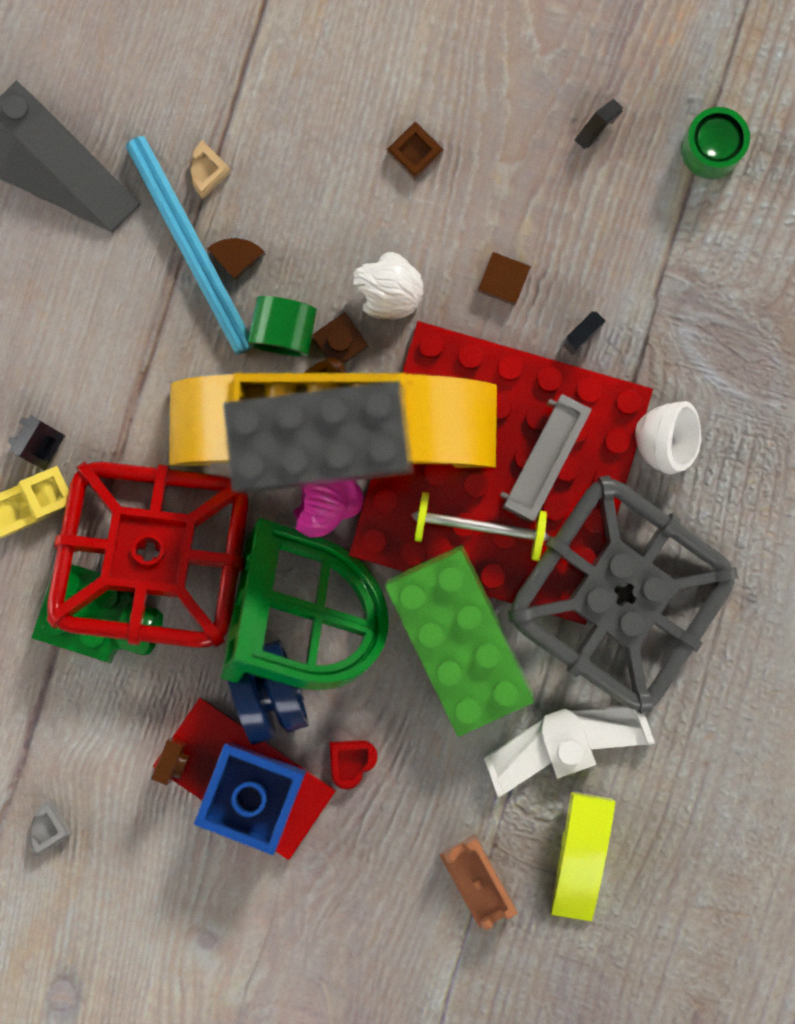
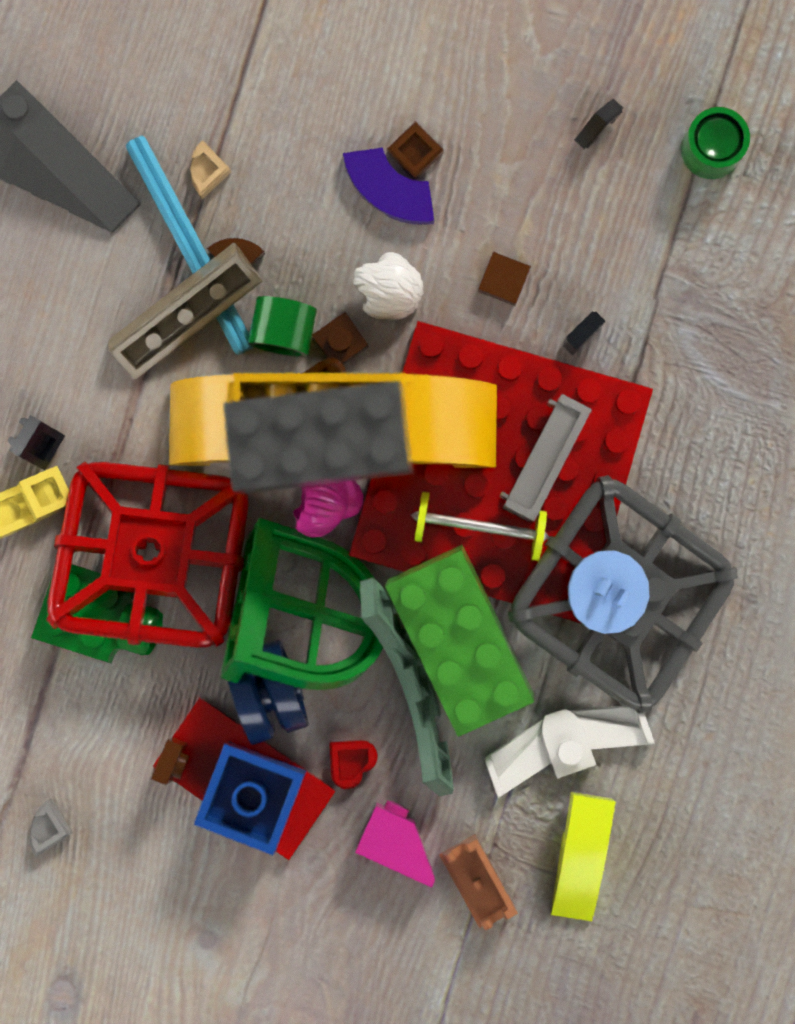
(184, 311): none -> dark tan slope
(378, 614): none -> sand green tile
(387, 189): none -> dark purple tile
(395, 843): none -> dark pink slope
(608, 592): none -> light blue piece
(669, 437): white hat -> none

